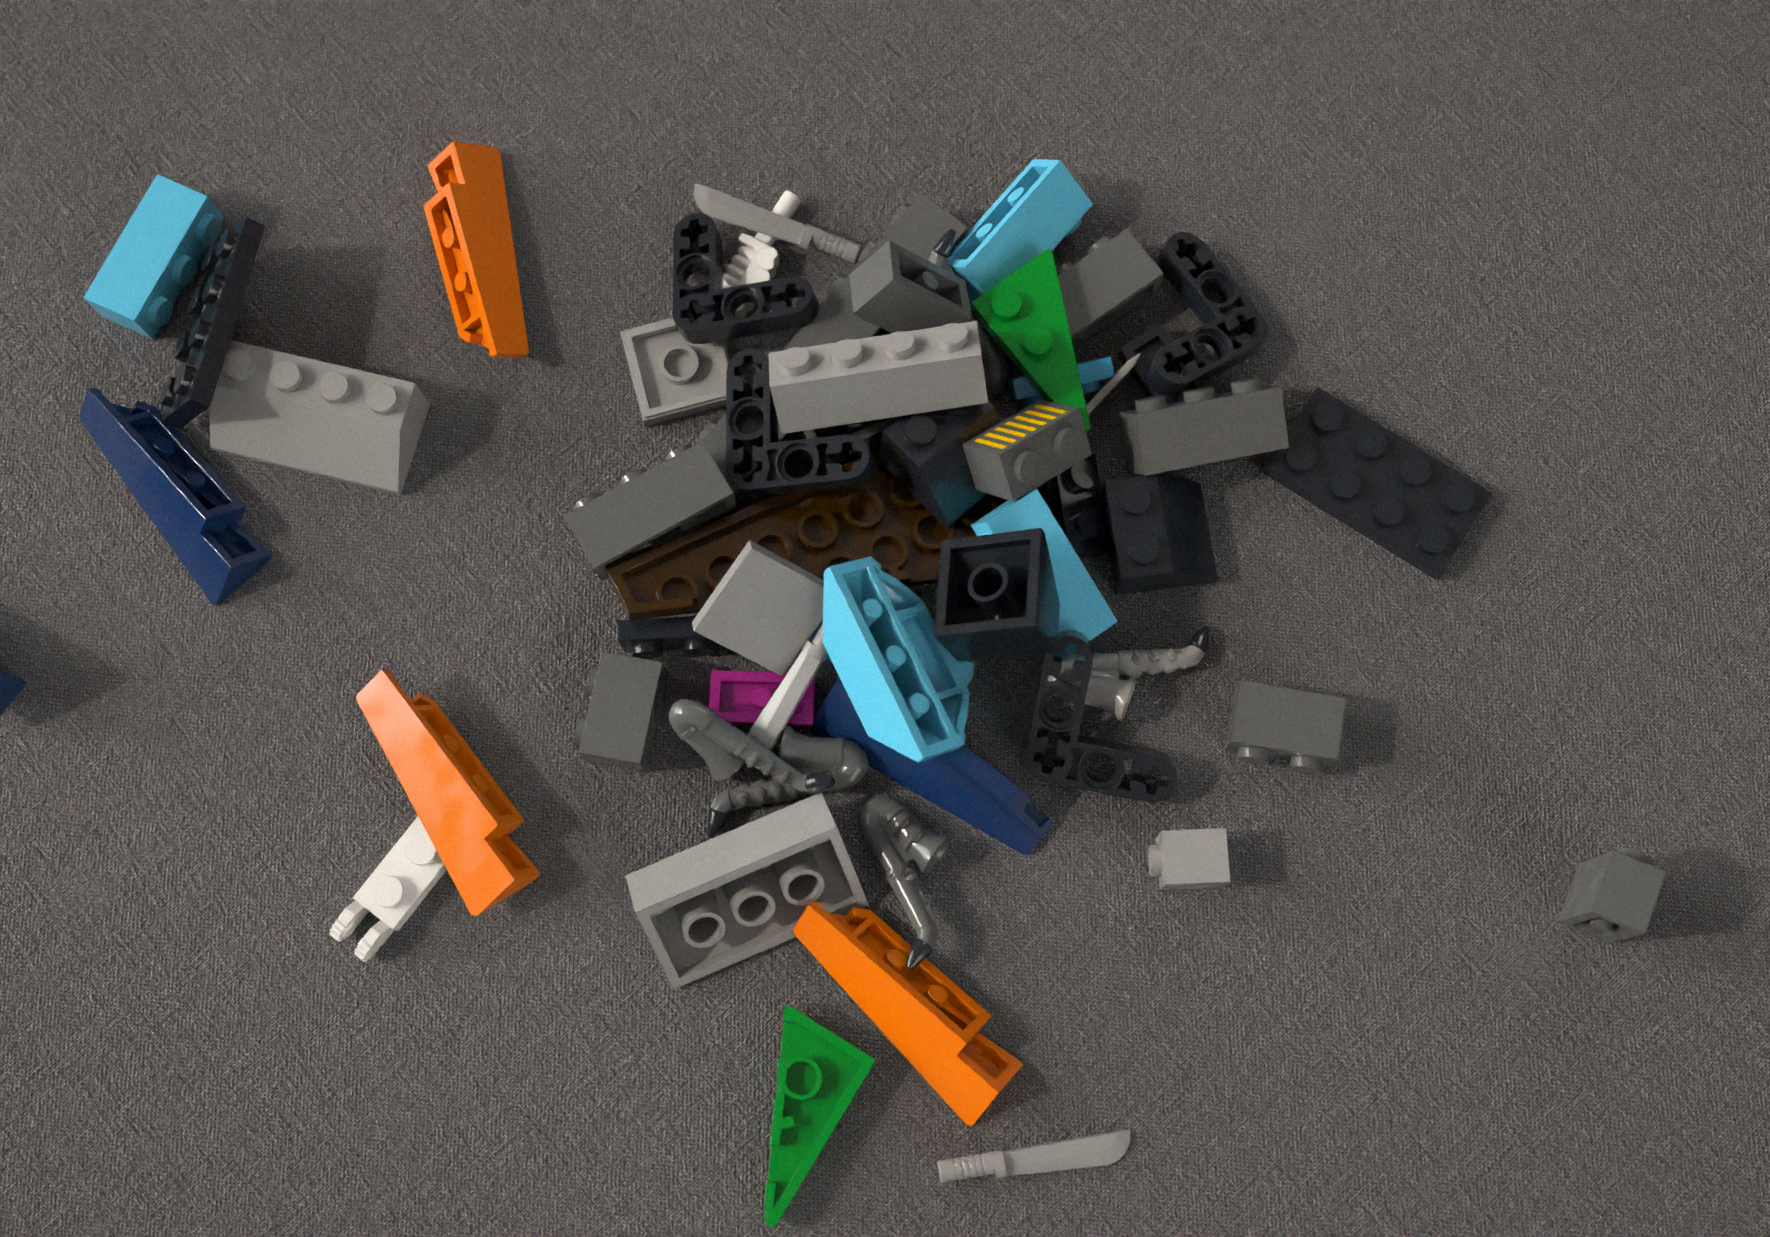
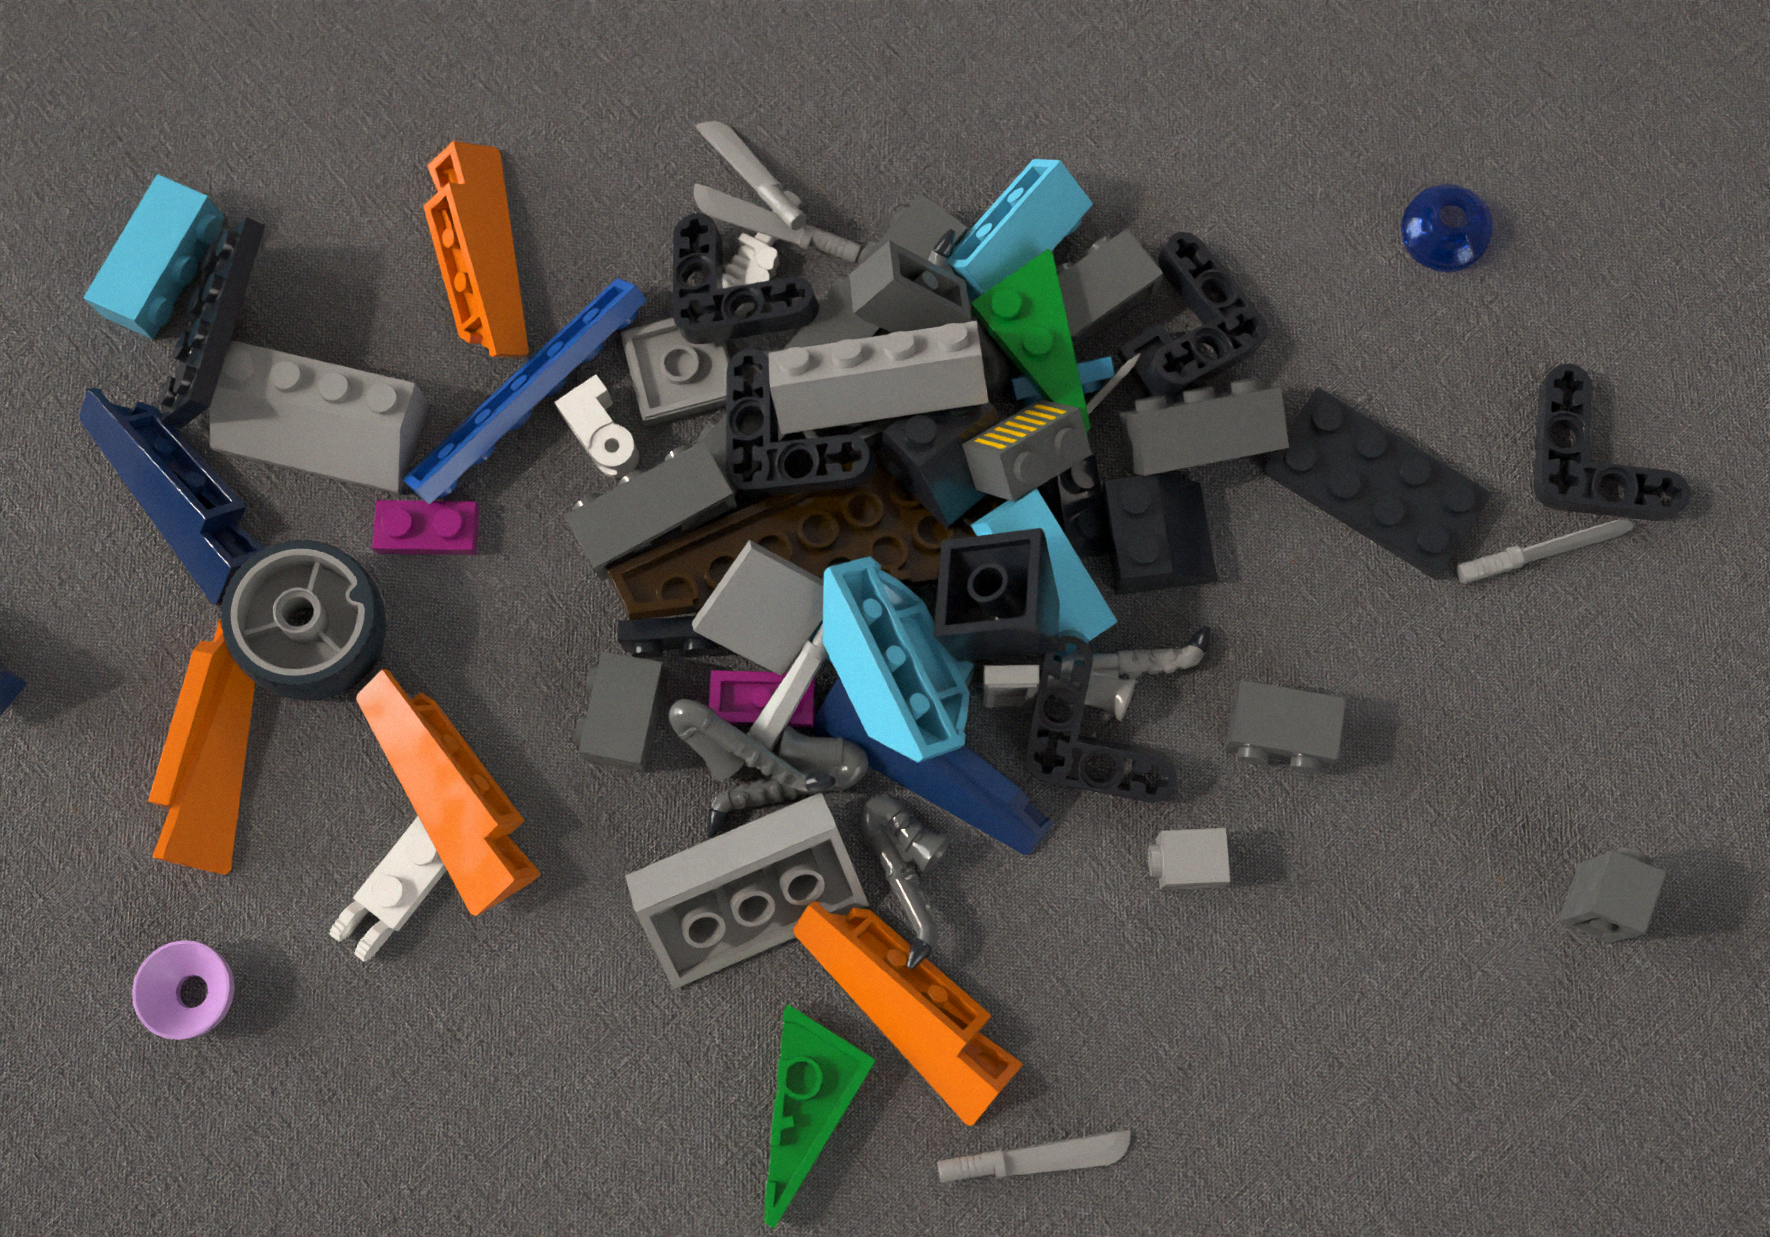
(159, 987): none -> lavender piece
(204, 761): none -> orange wedge
(327, 651): none -> light grey wheel
(426, 528): none -> magenta plate
(512, 403): none -> blue plate
(604, 441): none -> white leg
(752, 170): none -> light grey piece
(1010, 686): none -> light grey tile
(1443, 246): none -> clear blue piece
(1515, 557): none -> light grey piece
(1584, 474): none -> black beam

